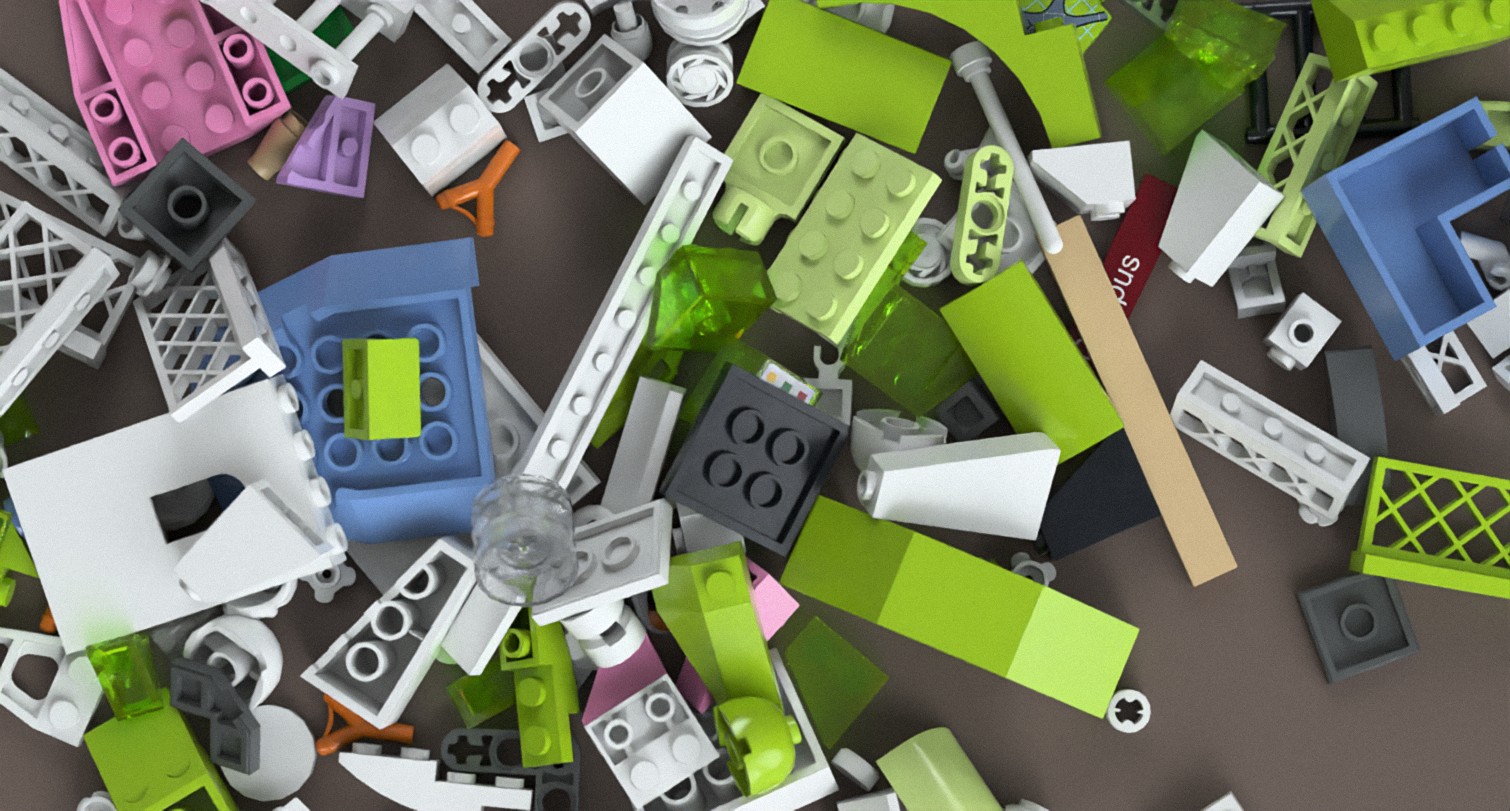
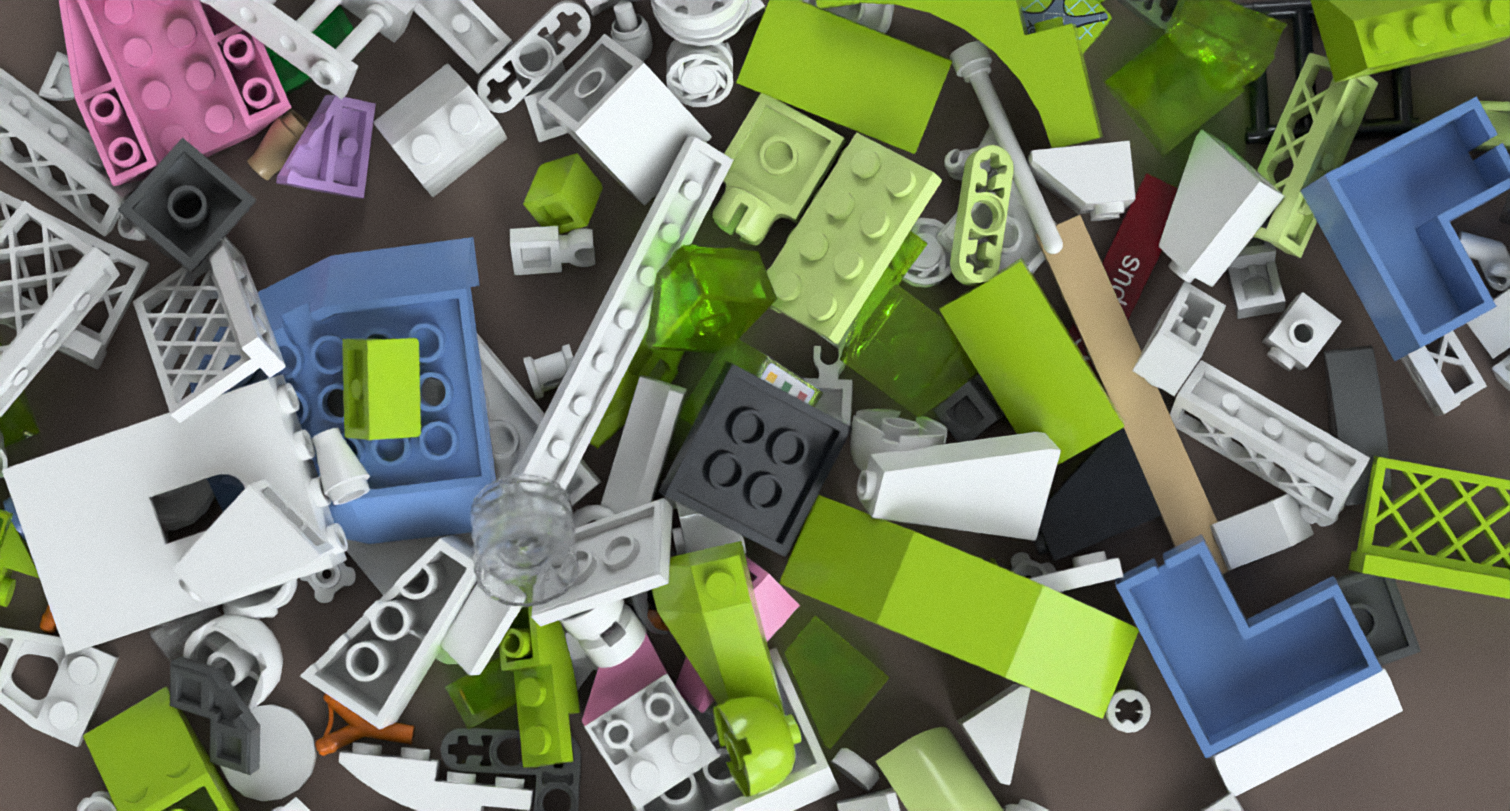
(58, 81): none -> white tile
(127, 675): clear neon green slope -> none
(150, 273): white plate -> none
(339, 468): none -> white cone
(482, 190): orange piece -> none
(544, 250): none -> white plate
(549, 370): none -> white bush
(563, 194): none -> lime panel
(997, 729): none -> white slope
(1086, 571): none -> white wing
(1179, 338): none -> white brick
(1237, 671): none -> medium blue piece
(1261, 531): none -> white slope
(1306, 734): none -> white slope

